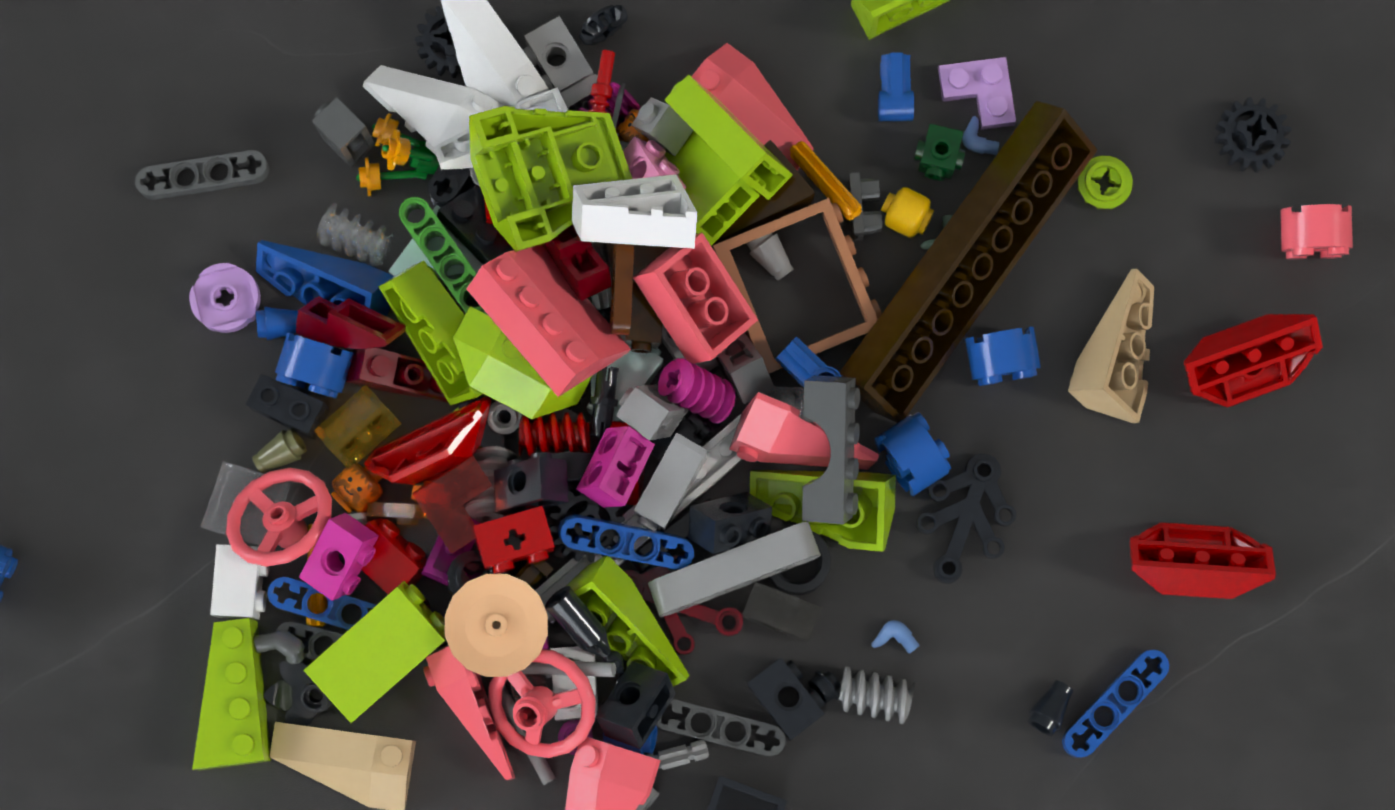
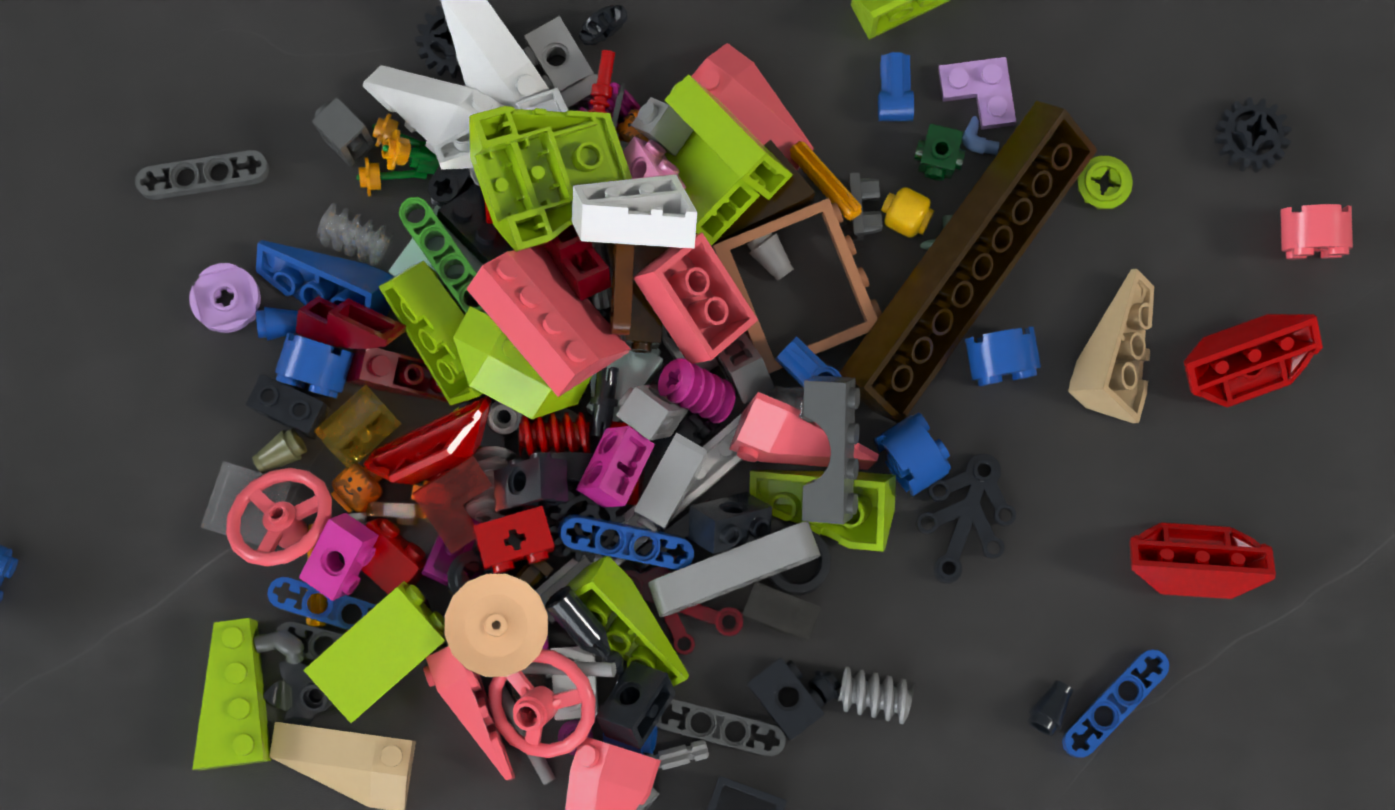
(237, 586): white brick -> none
(899, 632): medium blue animal -> none

